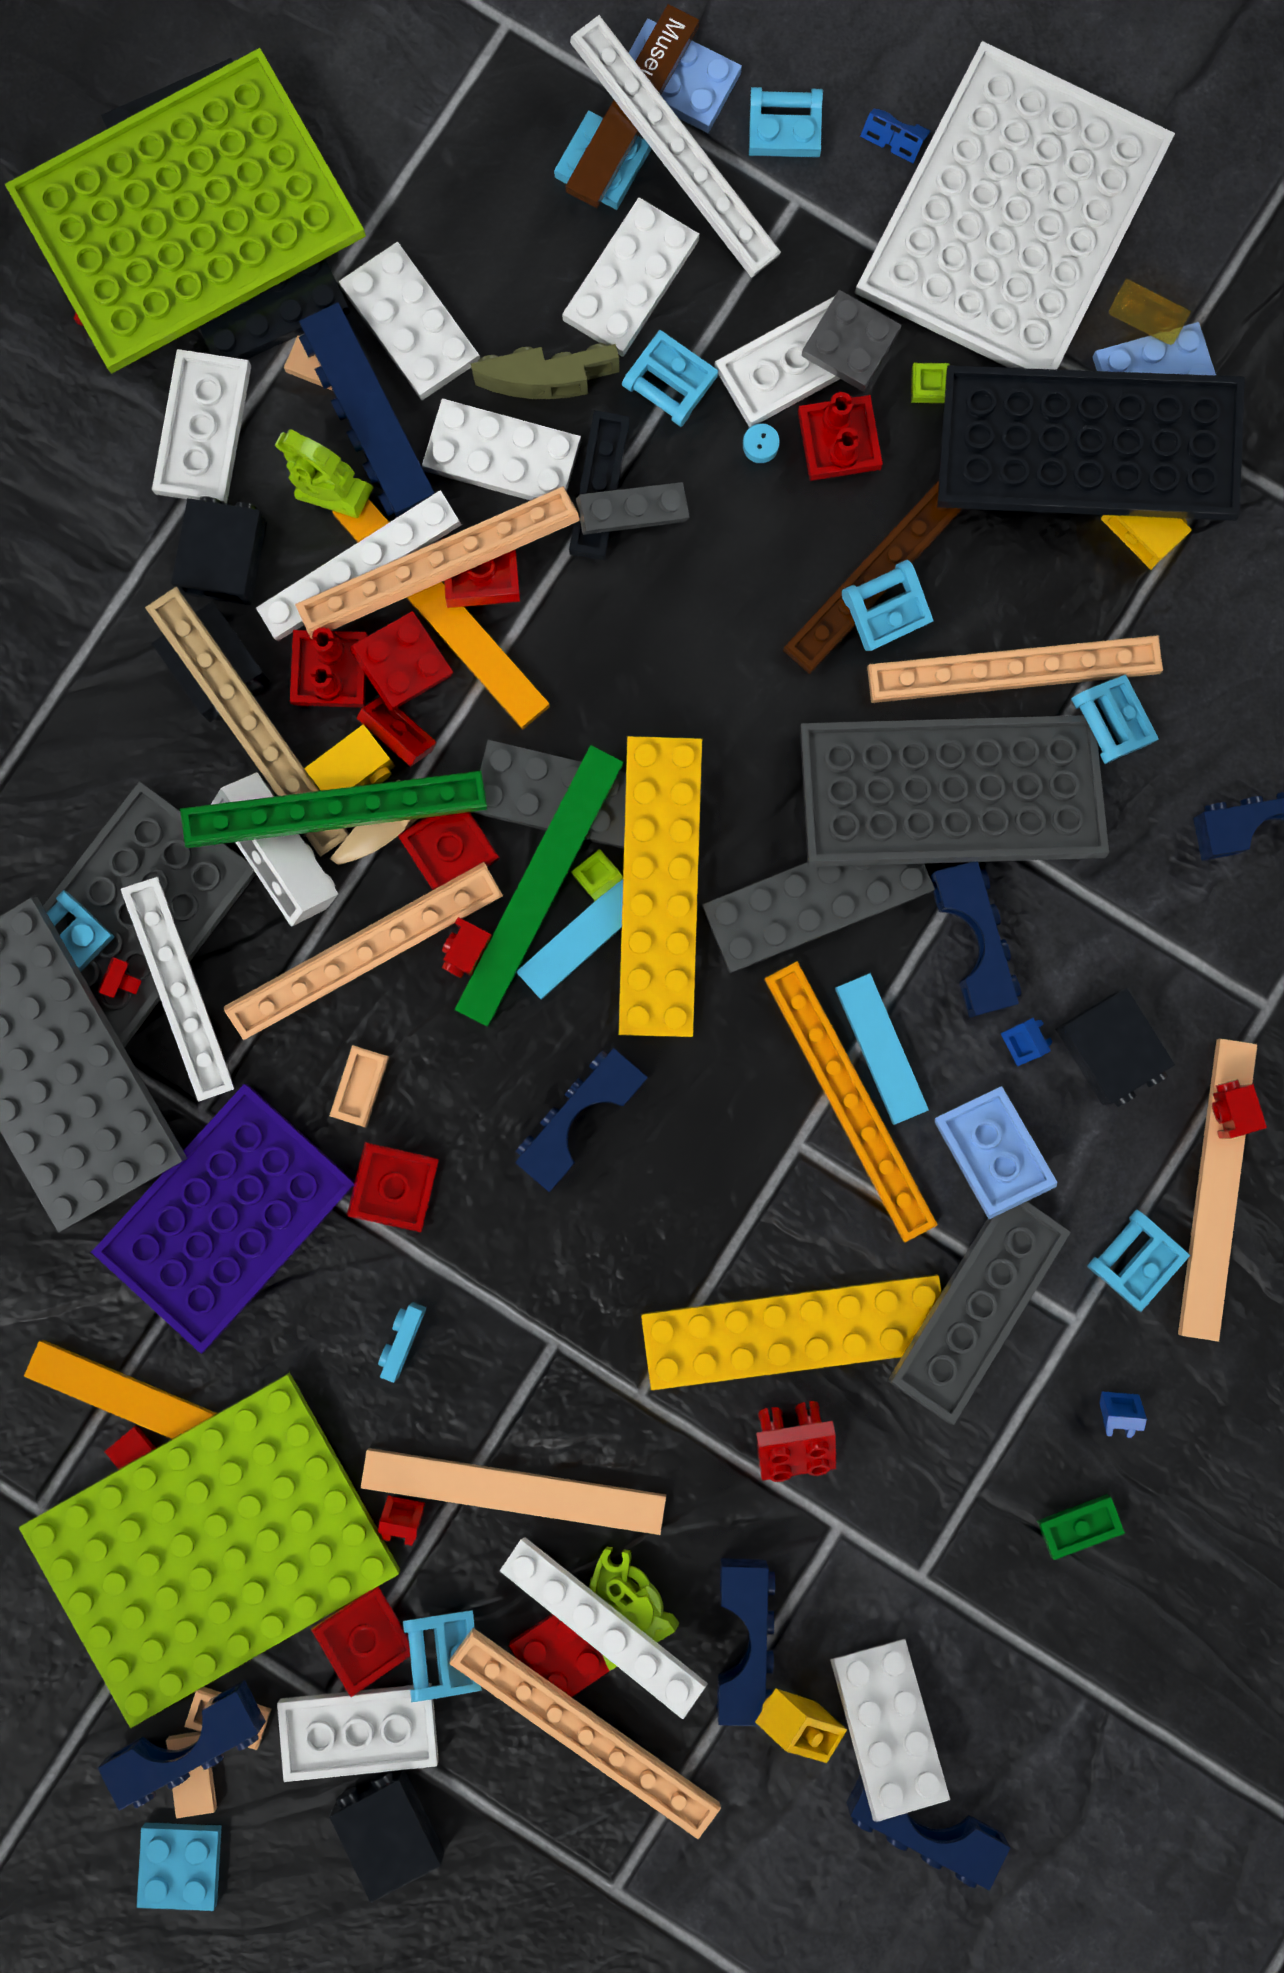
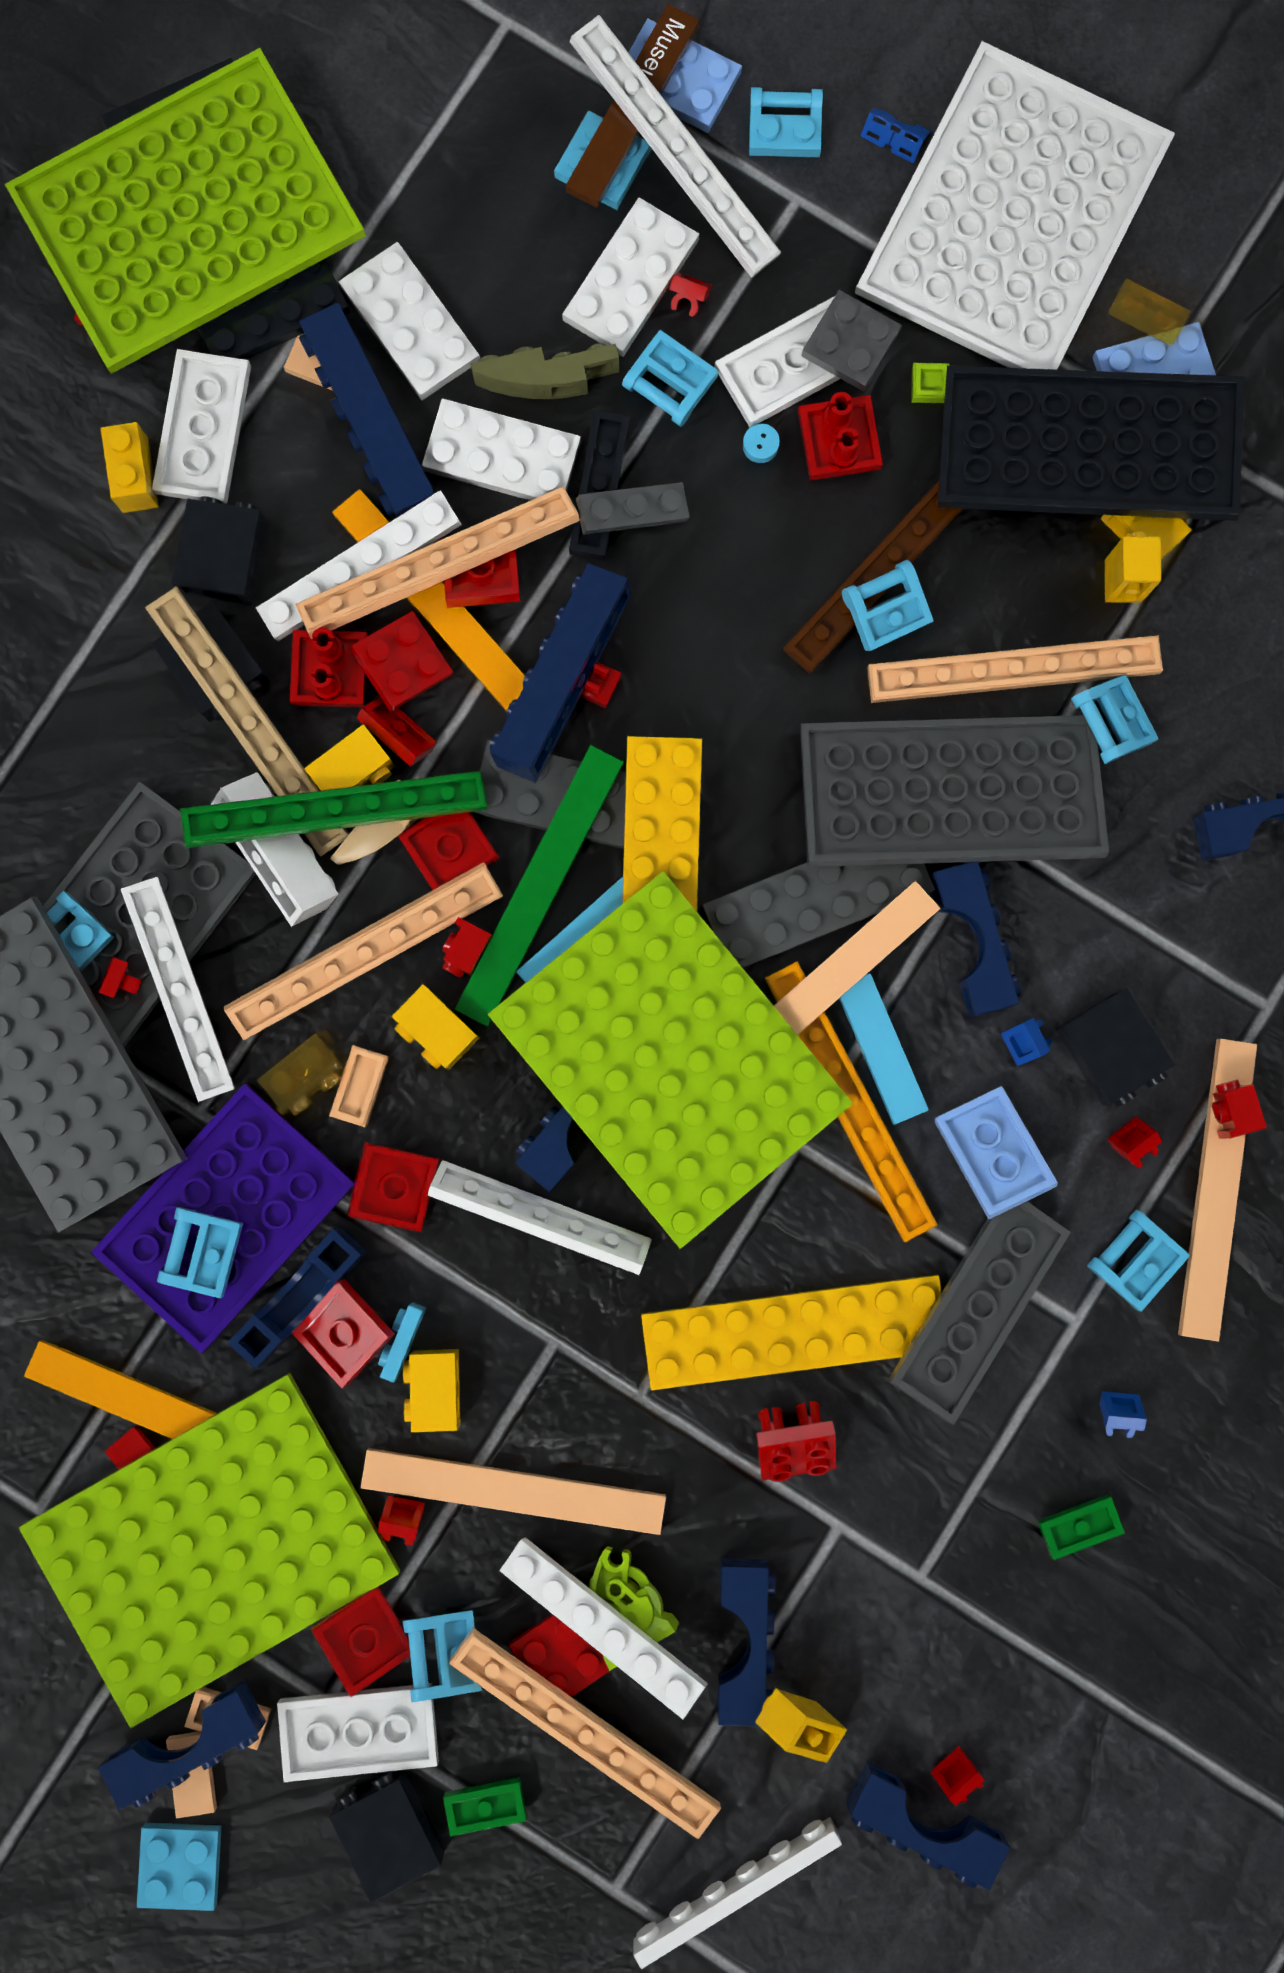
(129, 467): none -> yellow brick
(211, 1256): none -> medium azure plate
(297, 1298): none -> dark blue arch
(301, 1075): none -> clear yellow bracket
(322, 476): lime piece -> none
(343, 1333): none -> plate
(433, 1390): none -> yellow brick
(435, 1028): none -> yellow brick
(485, 1806): none -> green plate
(540, 1217): none -> white plate
(560, 672): none -> dark blue brick
(597, 875): lime tile -> none
(601, 685): none -> red tile
(670, 1059): none -> lime plate
(689, 288): none -> red tile
(724, 1898): none -> white plate
(856, 957): none -> light nougat tile
(889, 1730): white plate -> none
(957, 1776): none -> red tile
(1133, 568): none -> yellow brick
(1135, 1141): none -> red tile

